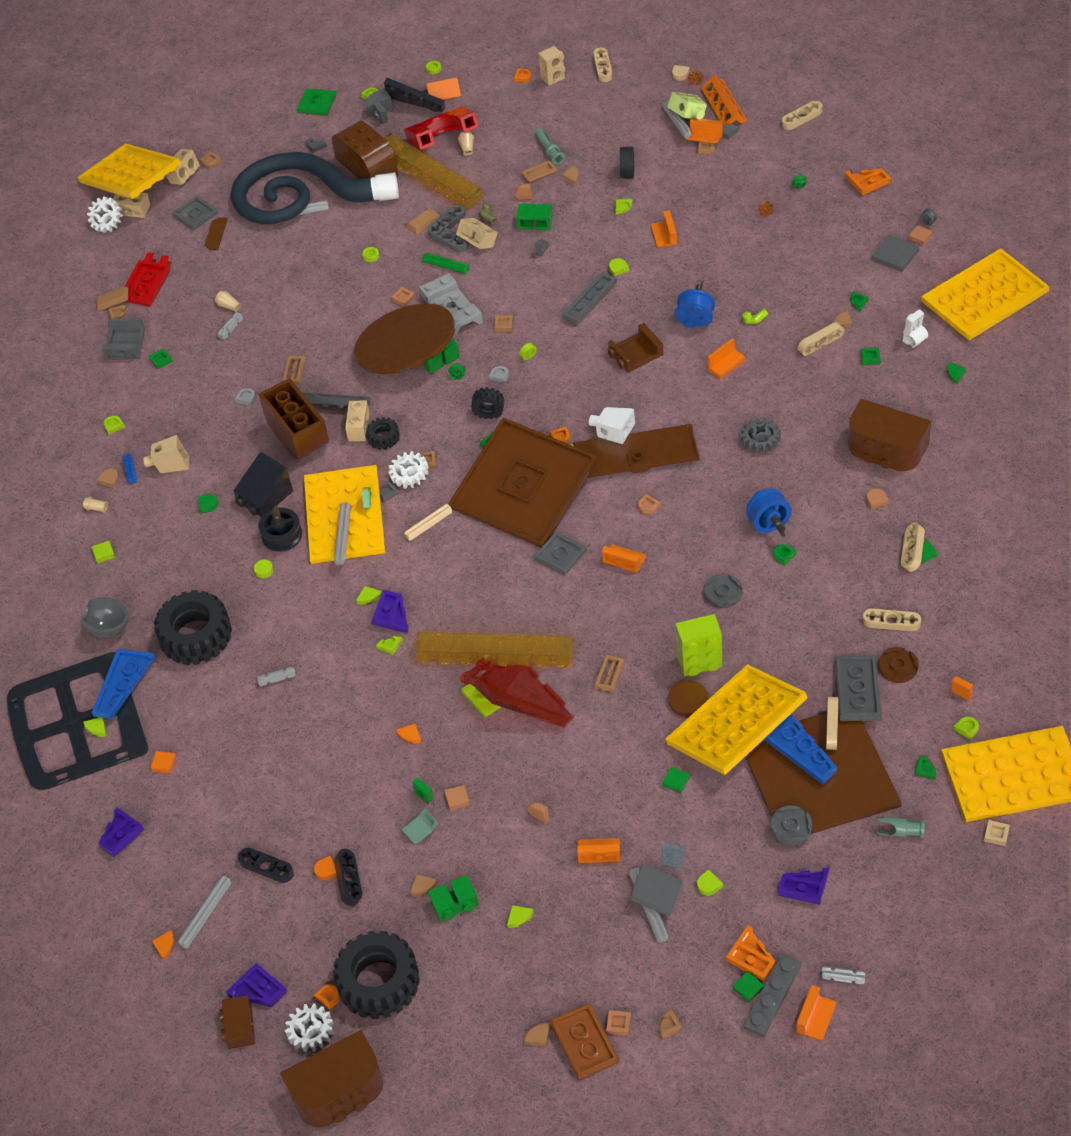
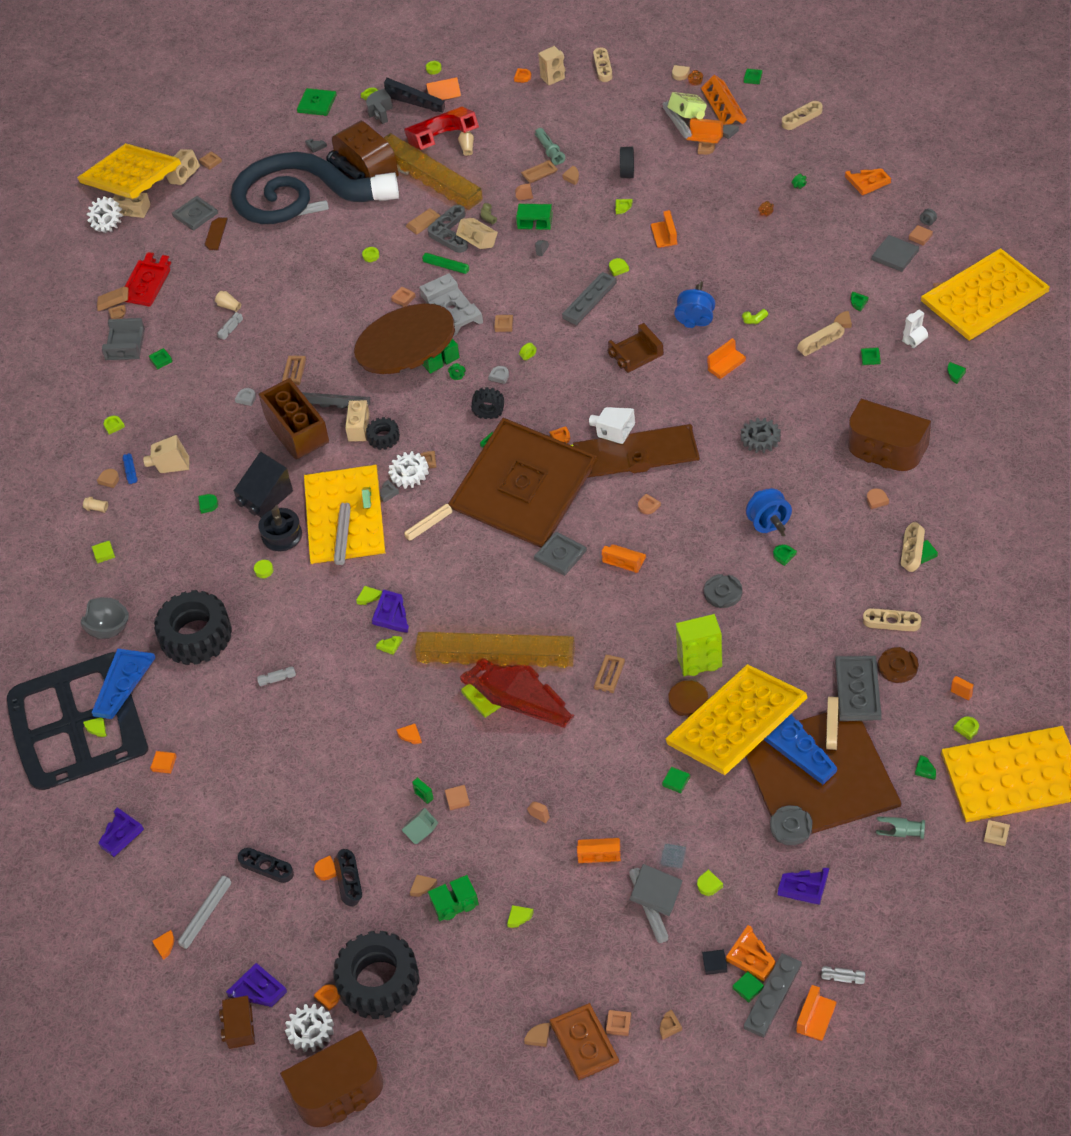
(342, 163): none -> black pin
(714, 962): none -> black tile
(753, 76): none -> green tile

